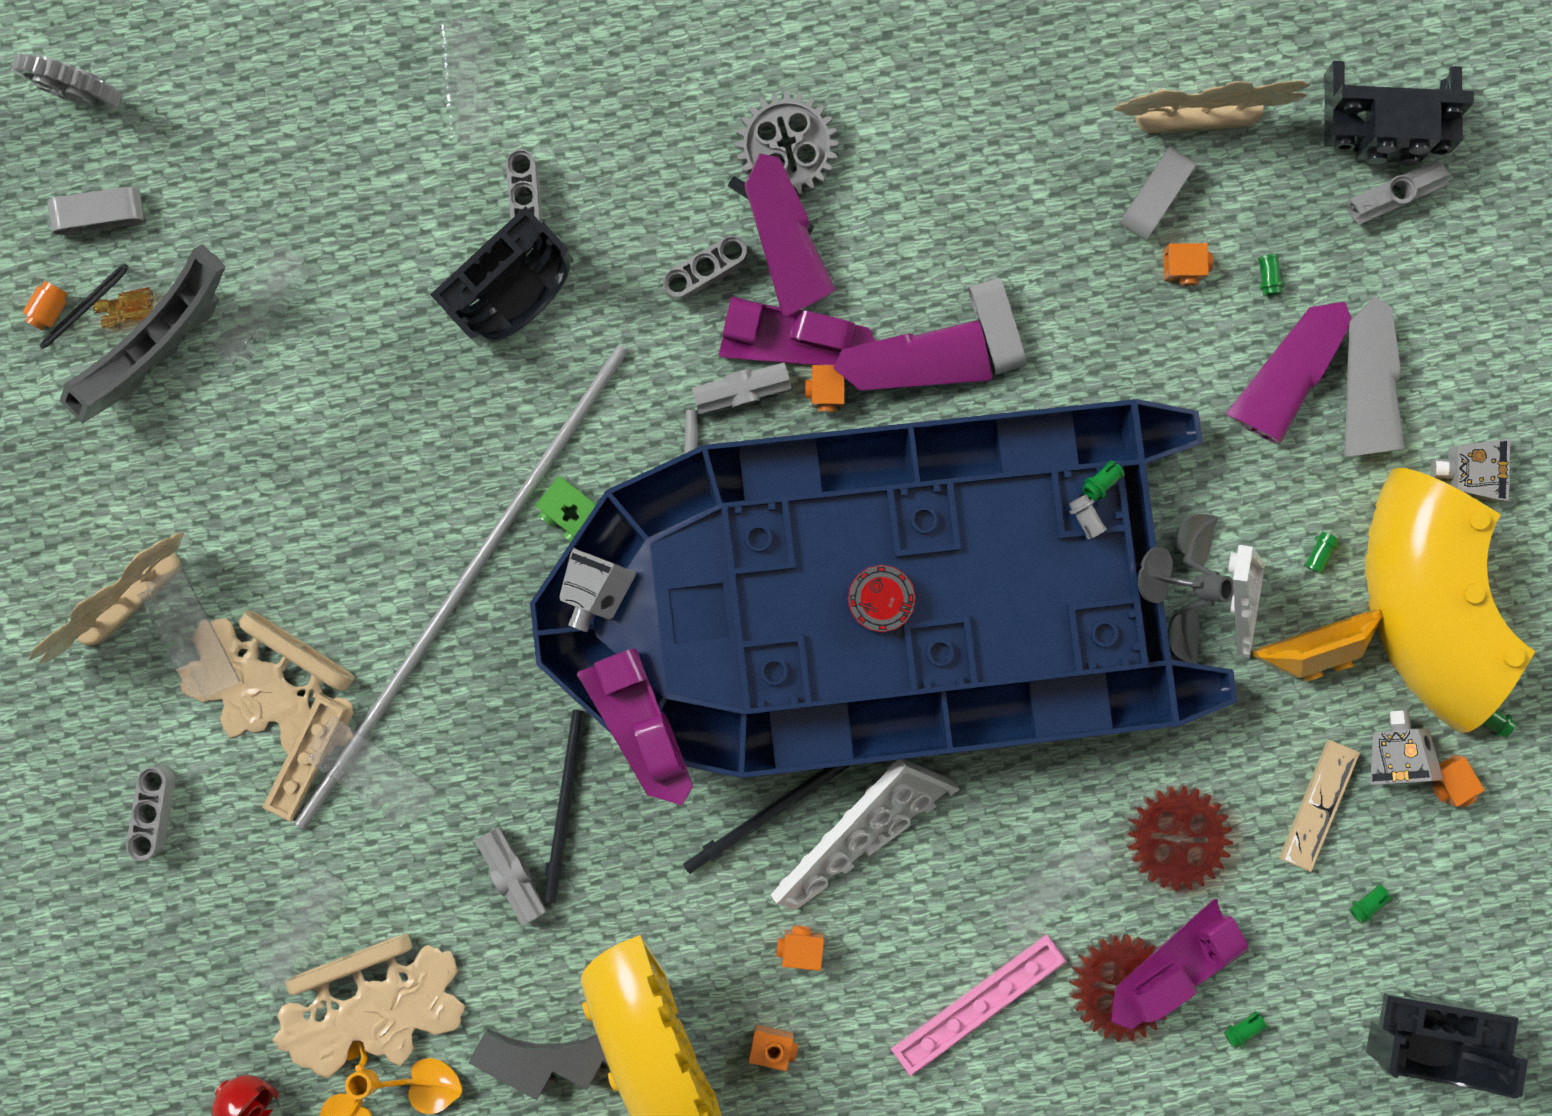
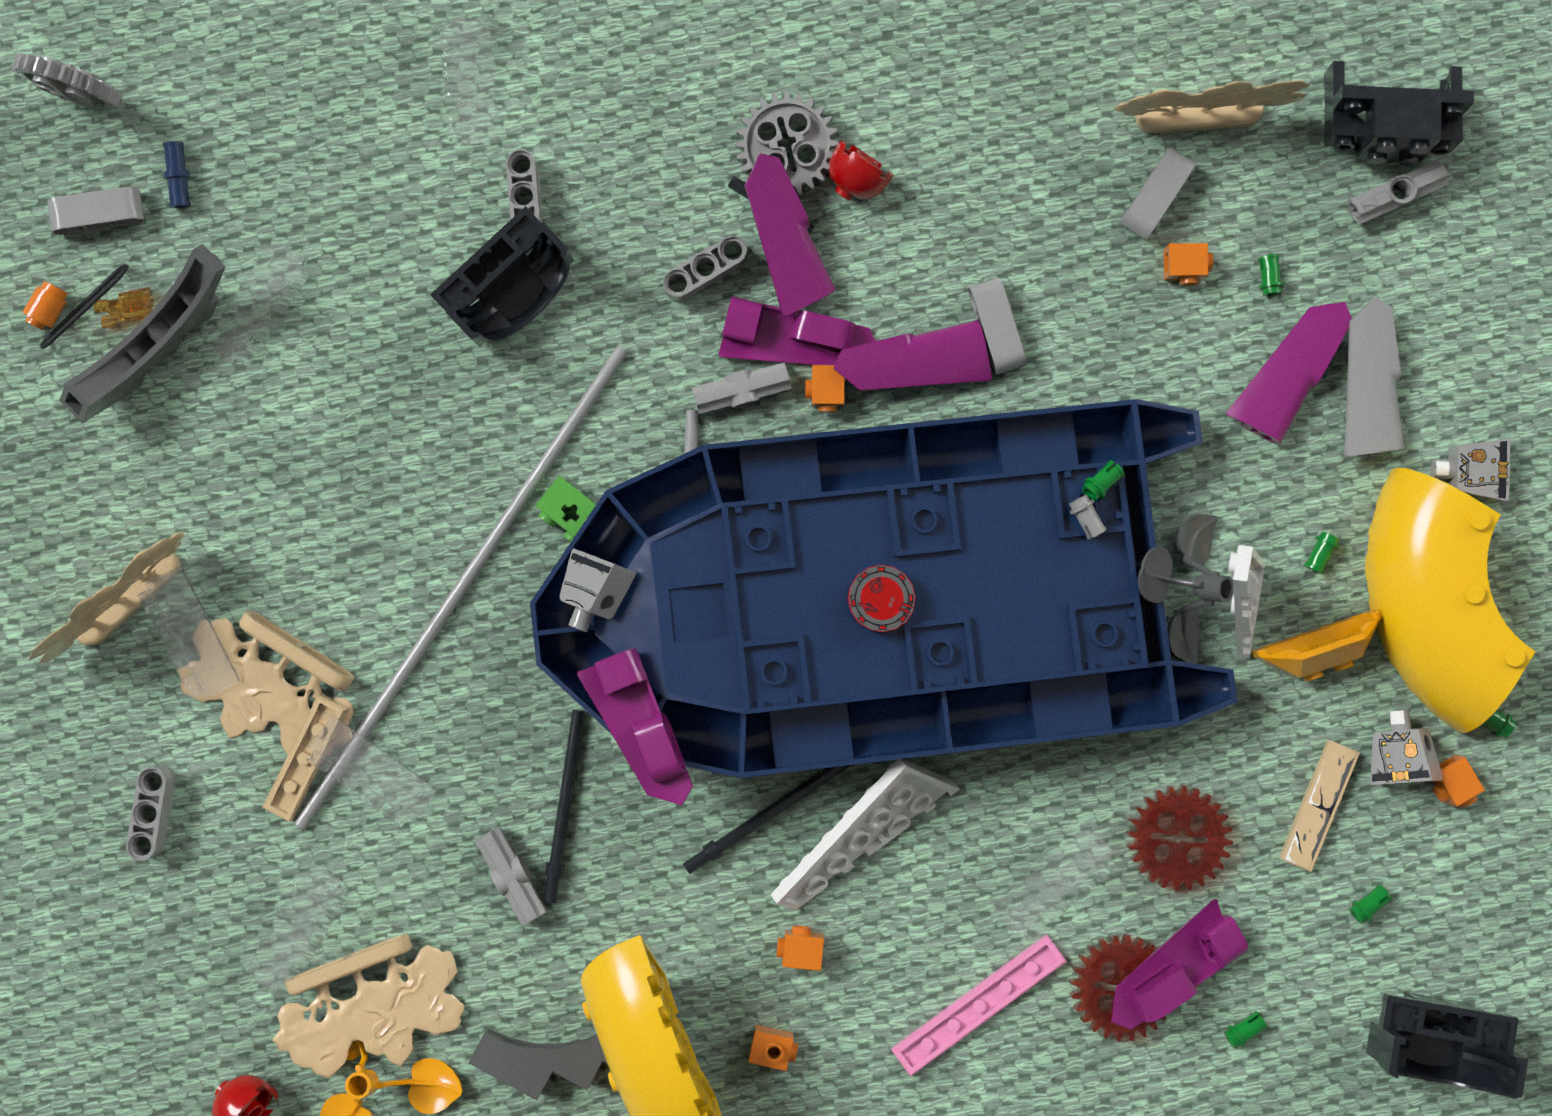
(176, 174): none -> dark blue pin
(857, 173): none -> red cylinder

